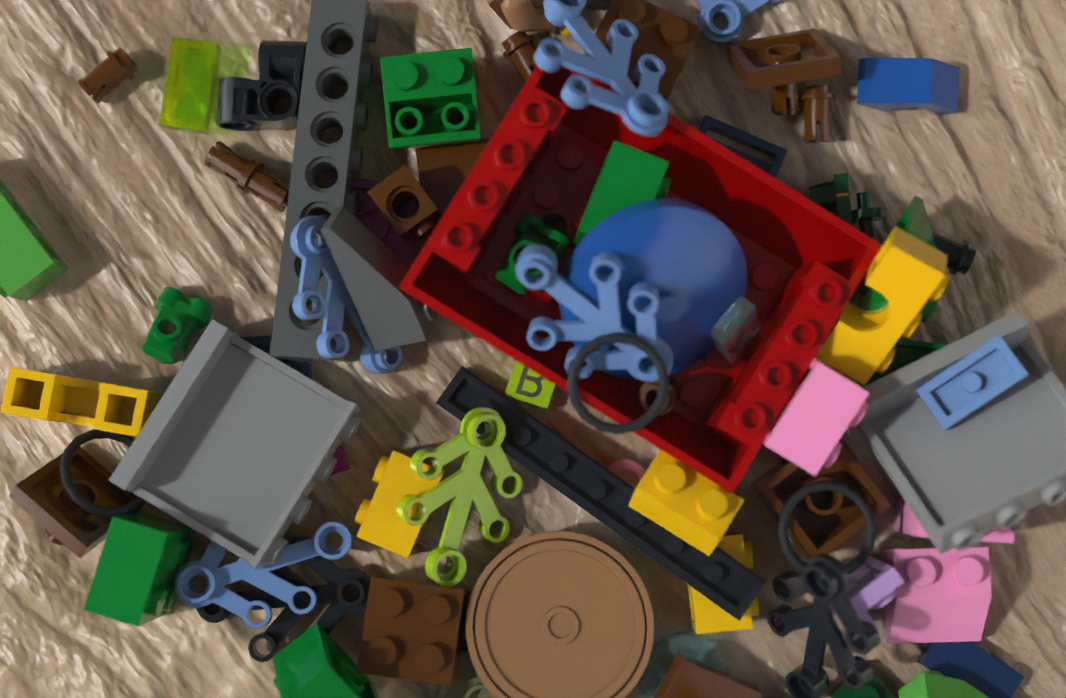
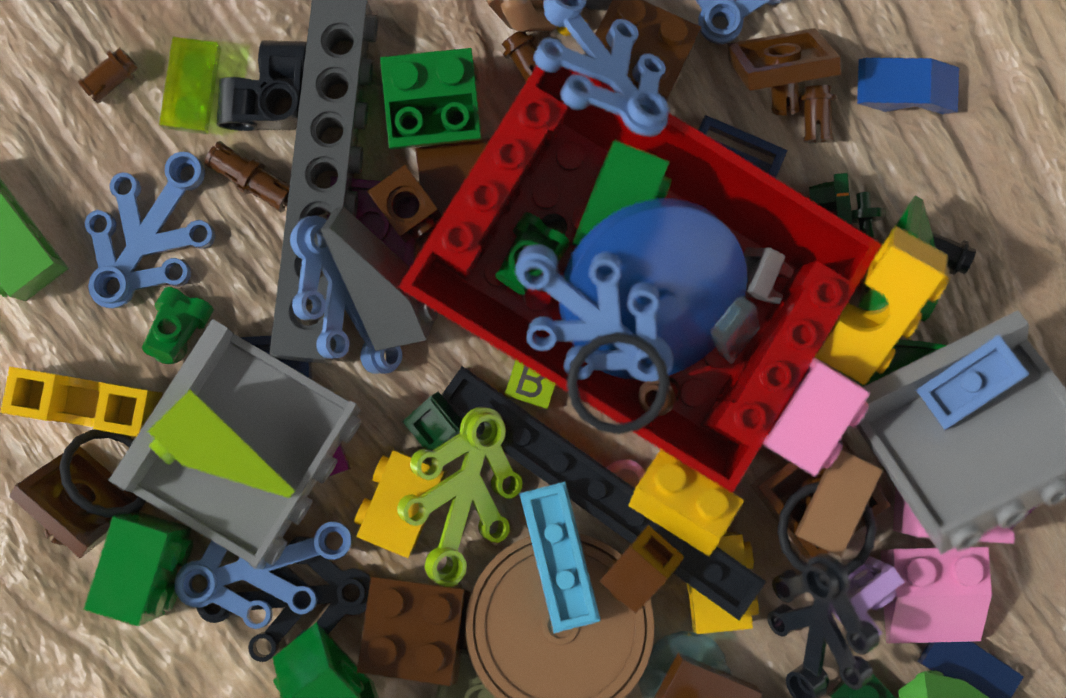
(144, 236): none -> medium blue plant
(205, 443): none -> lime slope
(433, 422): none -> dark green tile
(560, 557): none -> medium azure tile
(642, 569): none -> reddish brown brick
(762, 270): none -> light grey tile
(838, 503): none -> medium nougat tile

